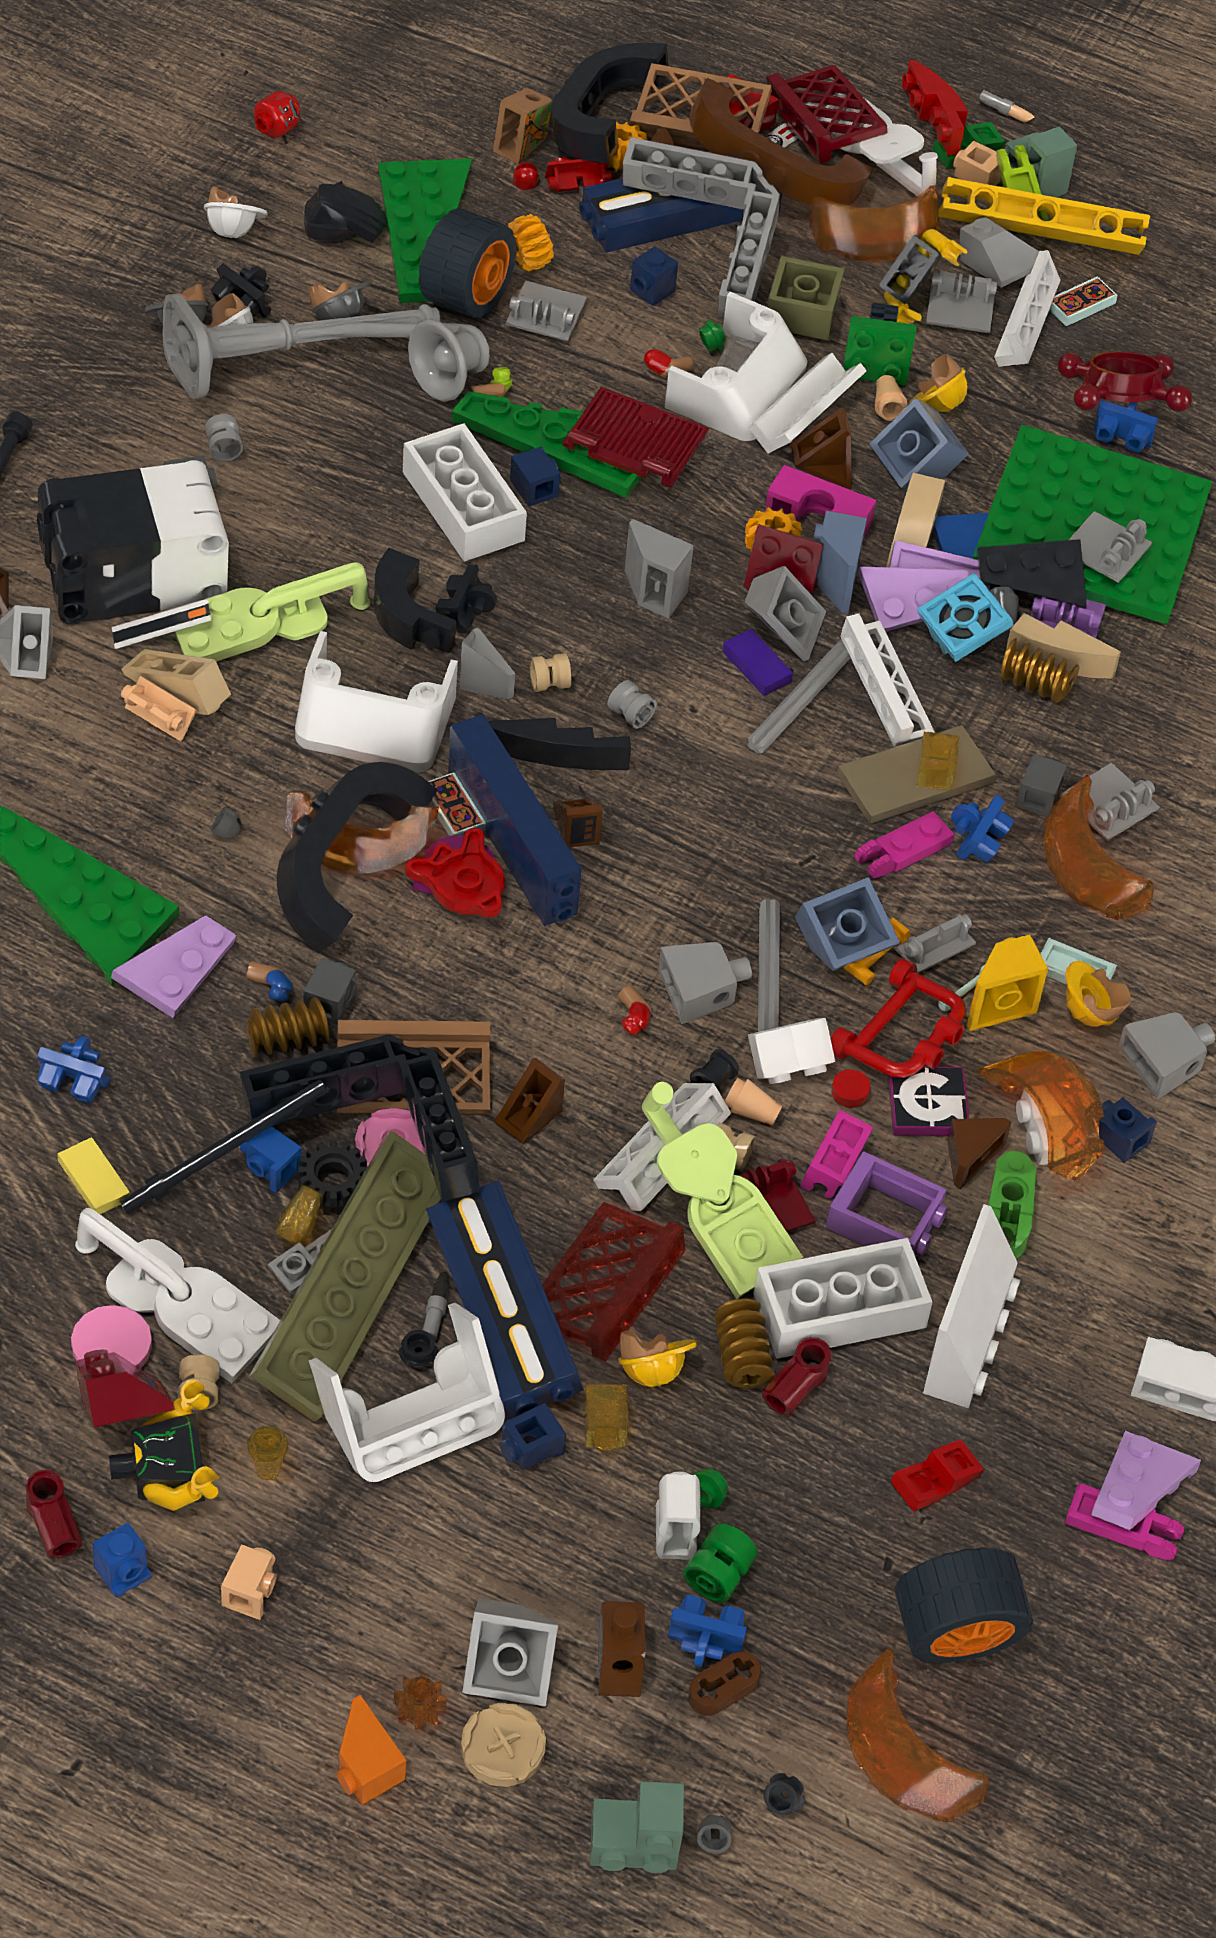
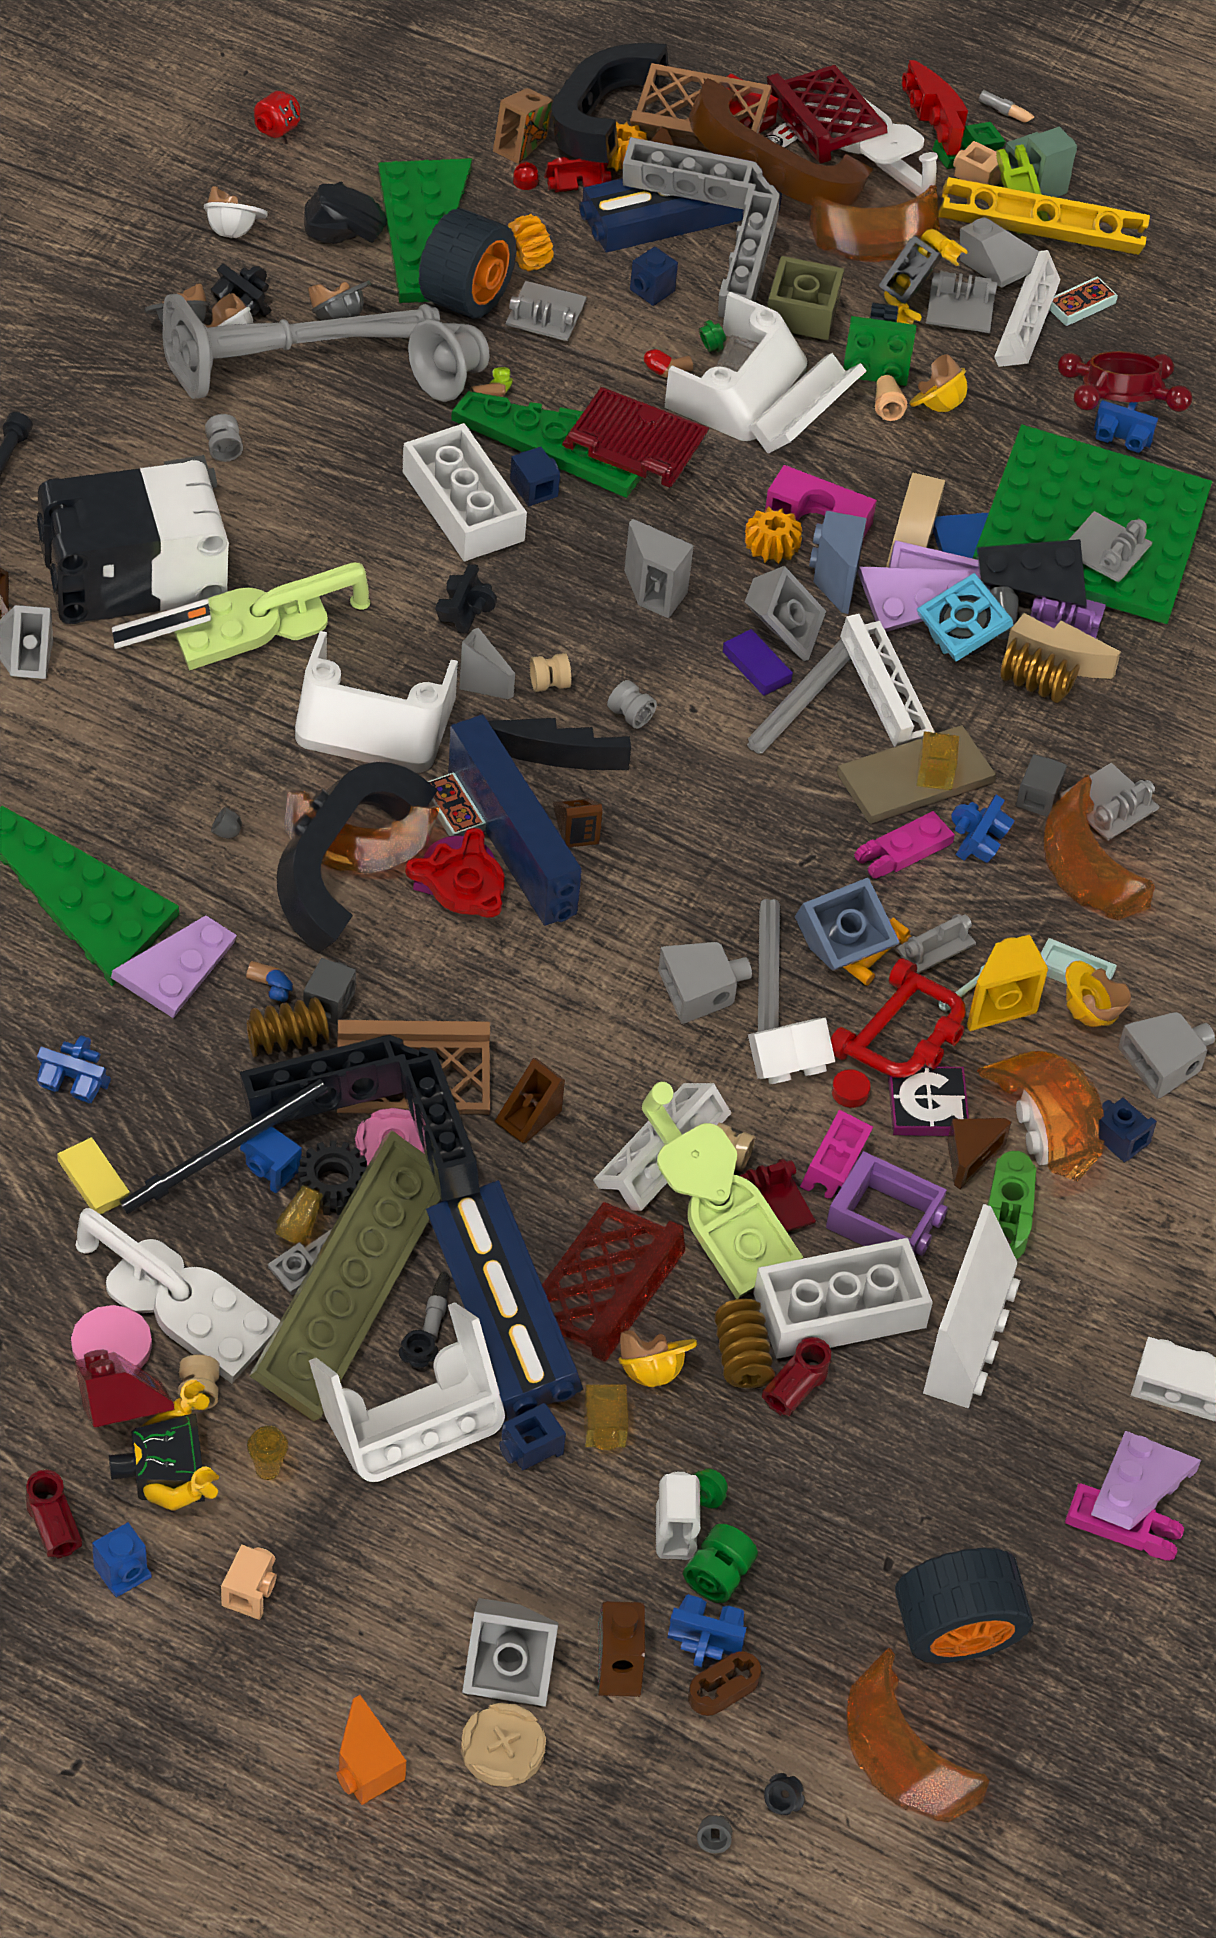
(159, 707): light nougat hinge -> none
(184, 676): tan slope -> none
(399, 614): black arch -> none
(420, 1712): clear orange gear -> none
(638, 1010): red arm -> none
(640, 1831): sand green brick -> none
(717, 1070): black bush -> none
(752, 1102): light nougat cone -> none
(778, 549): dark red hinge -> none
(826, 450): reddish brown slope -> none
(918, 444): sand blue slope -> none
(938, 1476): red slope -> none

